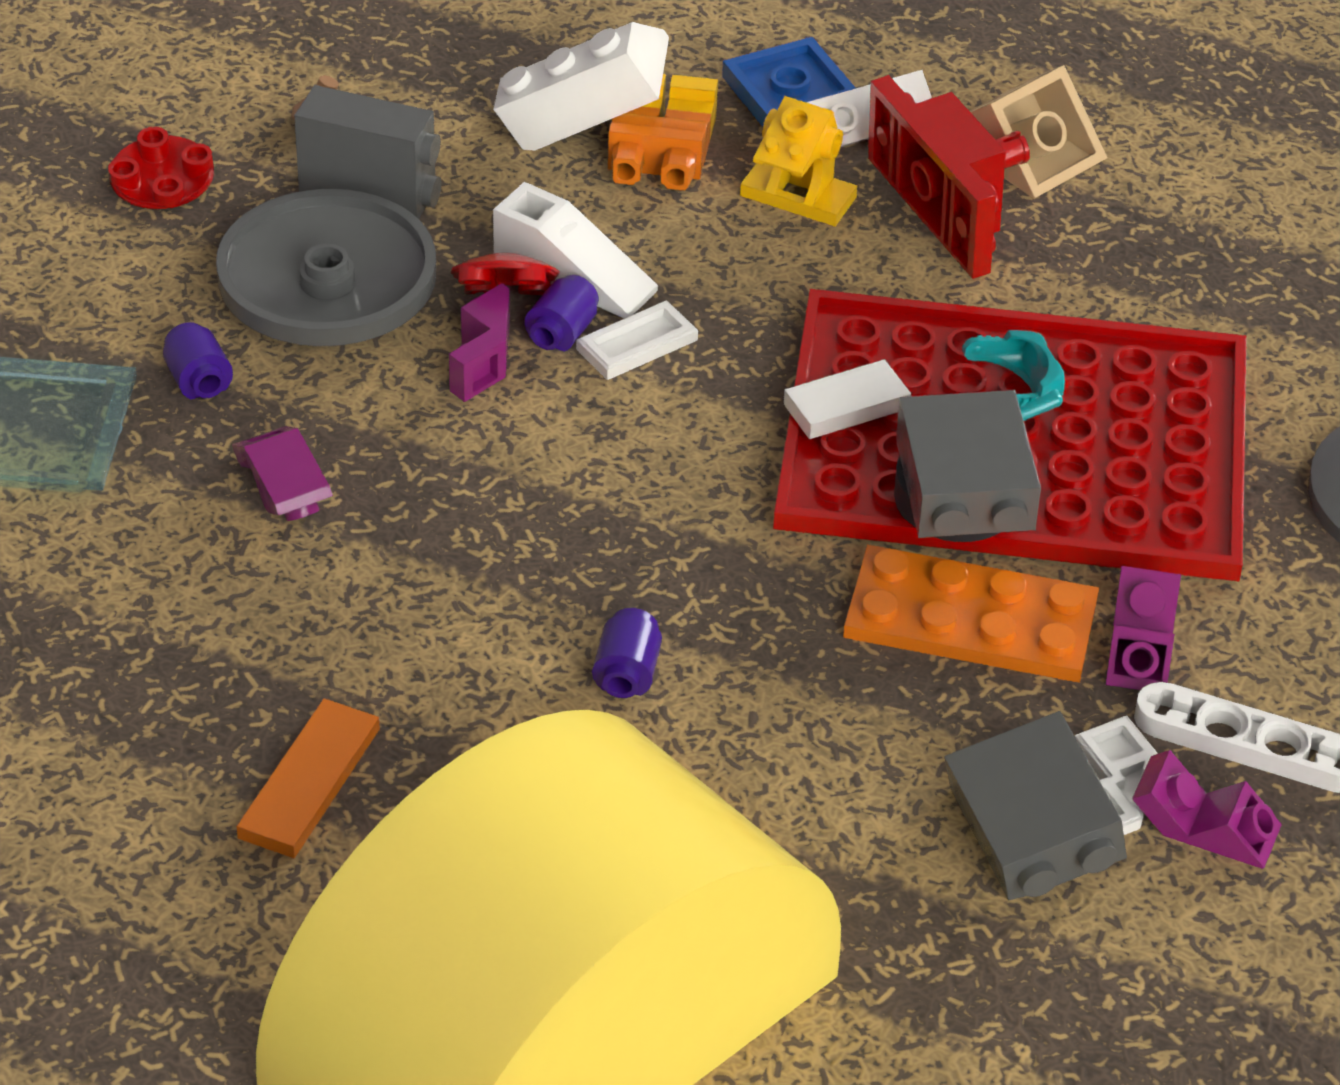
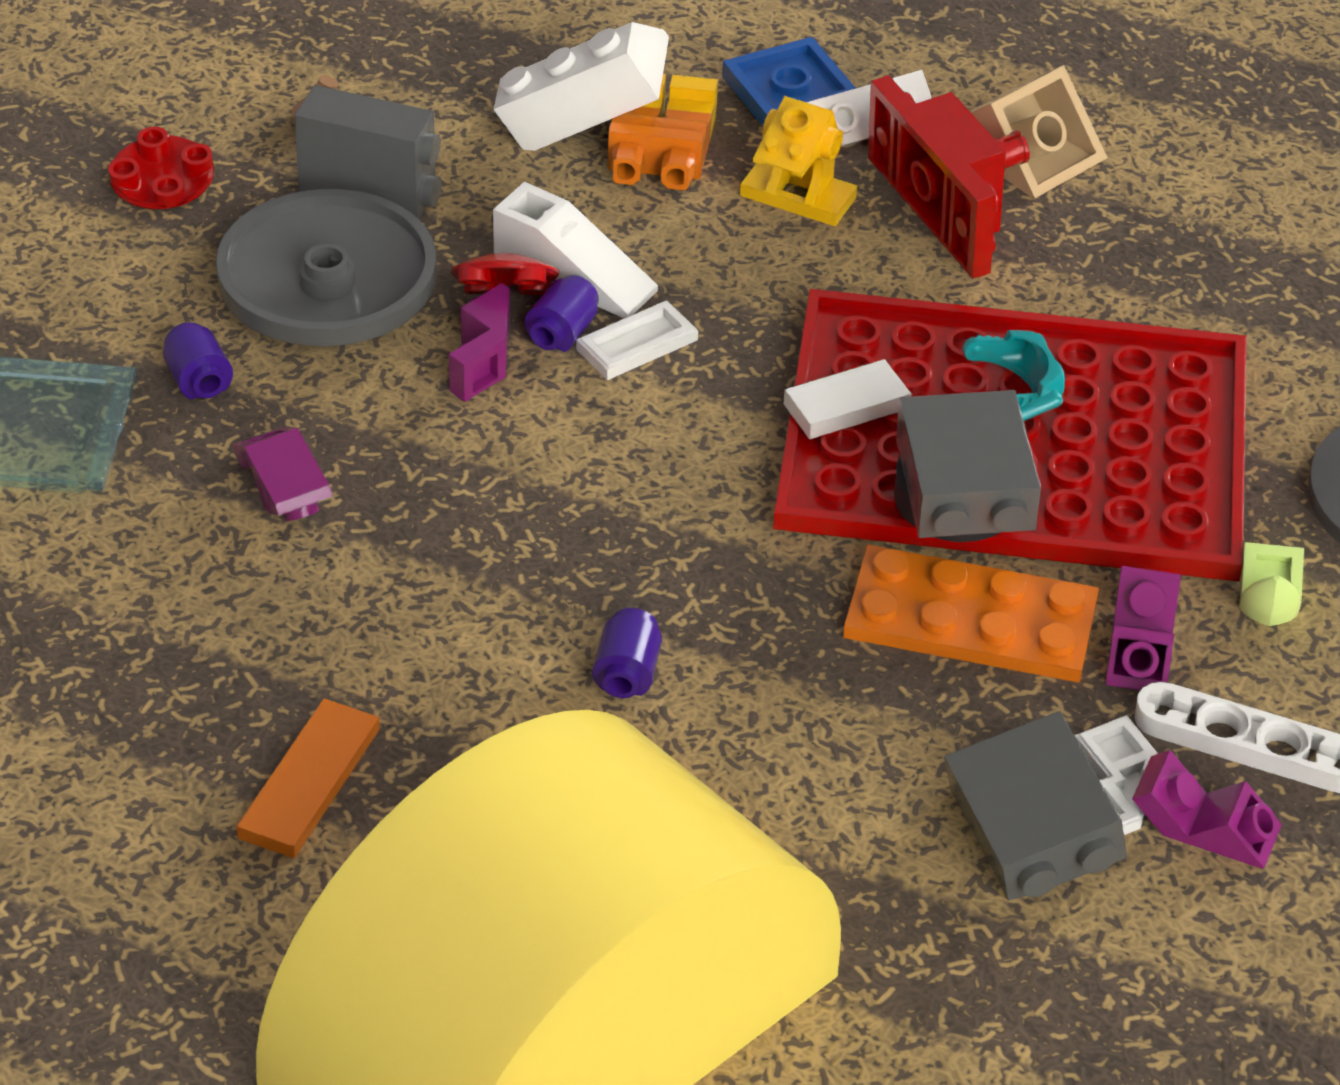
(1271, 582): none -> yellowish green plate

